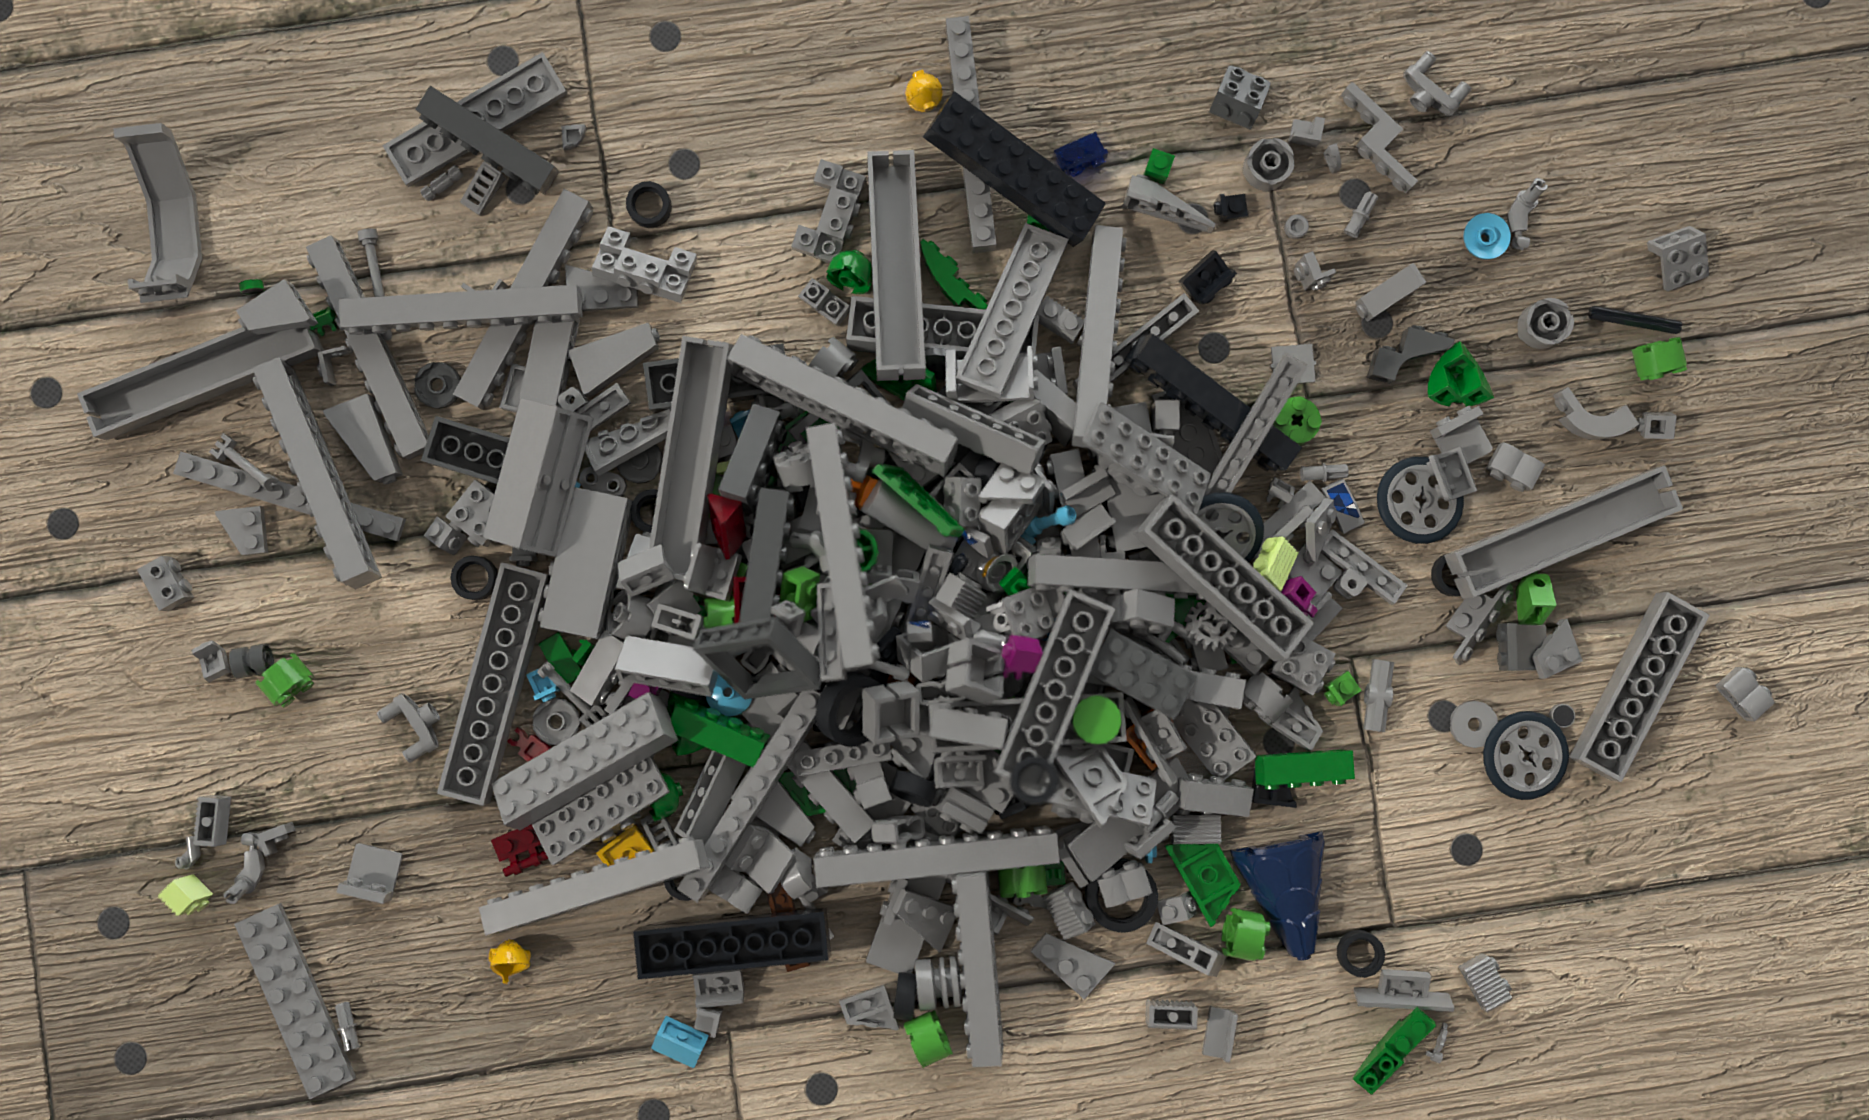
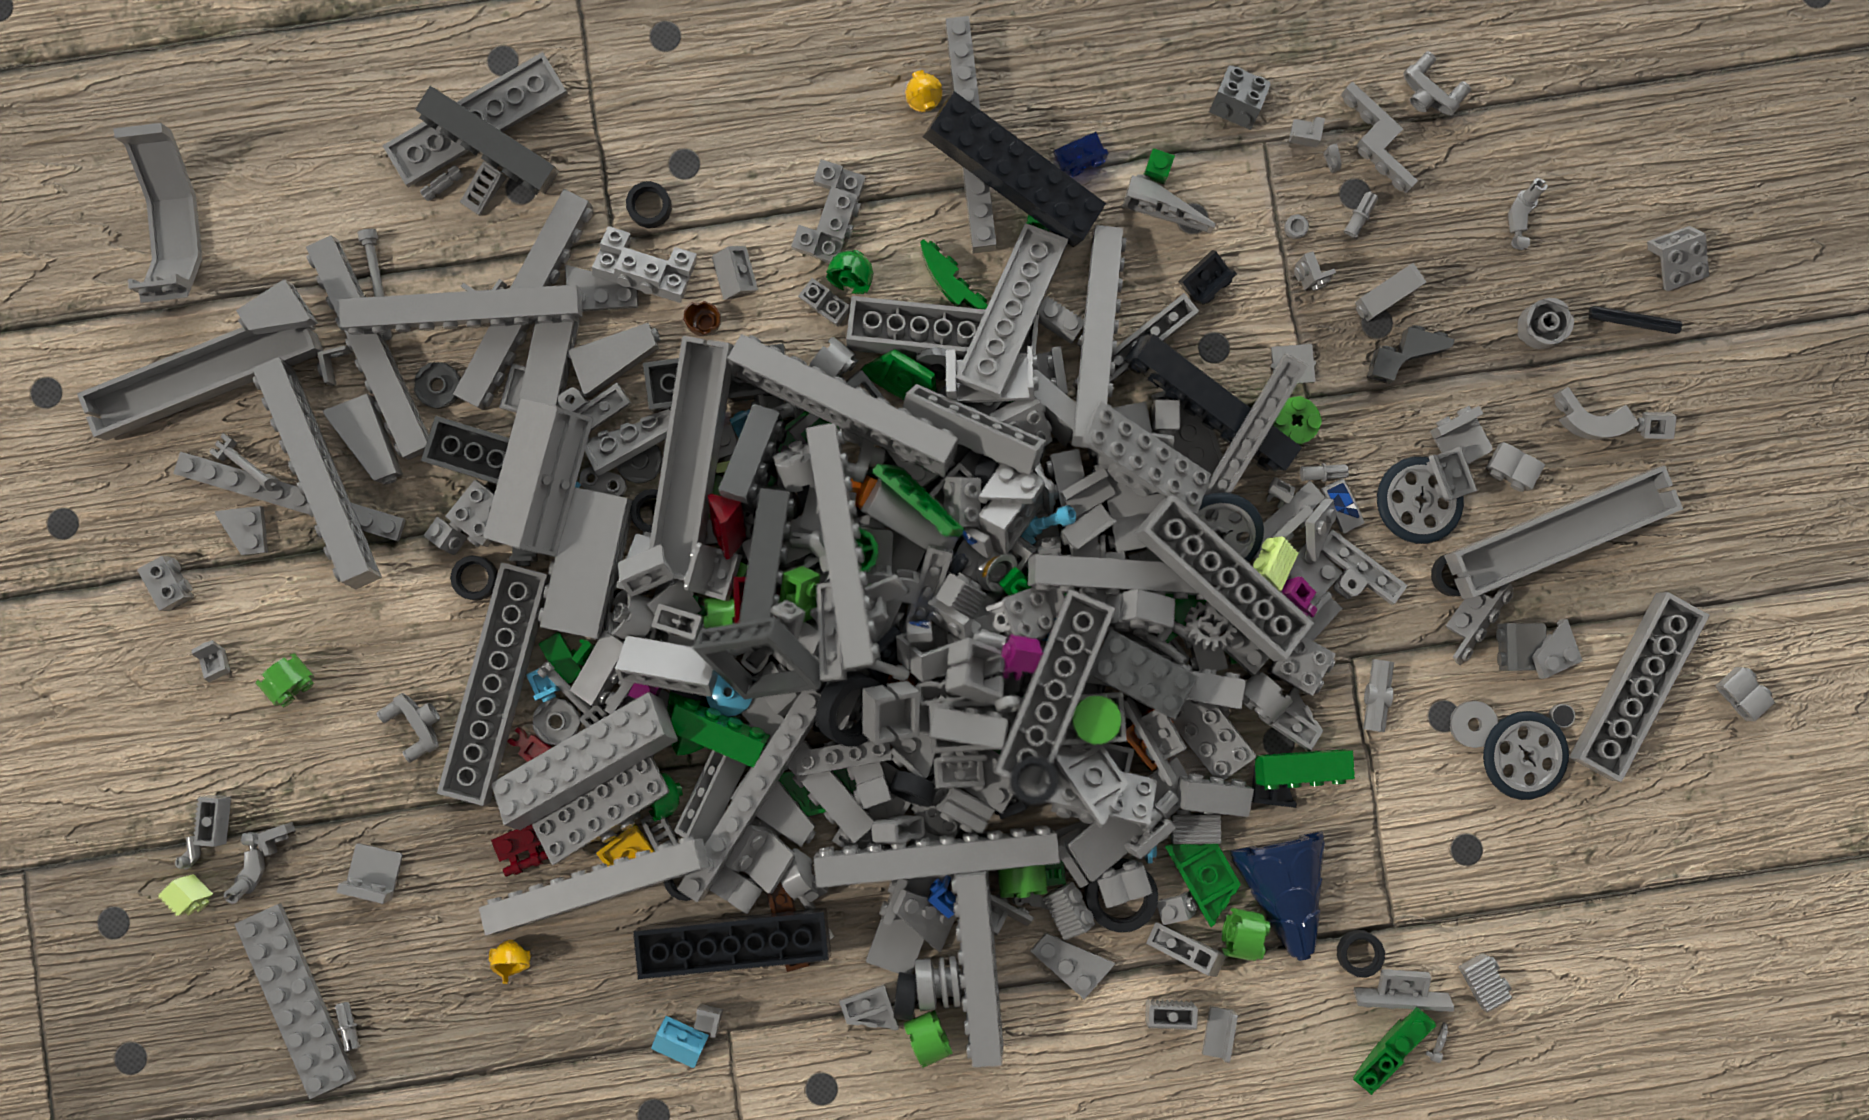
(247, 661): dark grey wheel -> none
(251, 286): green tile -> none
(324, 317): green tile -> none
(572, 135): light grey tile -> none
(702, 318): none -> reddish brown hair
(719, 988): light grey bracket -> none
(734, 271): none -> light grey panel
(896, 266): light grey piece -> none
(941, 897): none -> blue bracket
(1007, 704): none -> light grey tile
(1231, 207): black bracket -> none
(1259, 174): light grey brick -> none
(1341, 689): bright green bracket -> none
(1458, 379): green brick -> none
(1496, 231): medium azure dish -> none
(1534, 599): bright green torso -> none
(1659, 359): bright green brick -> none

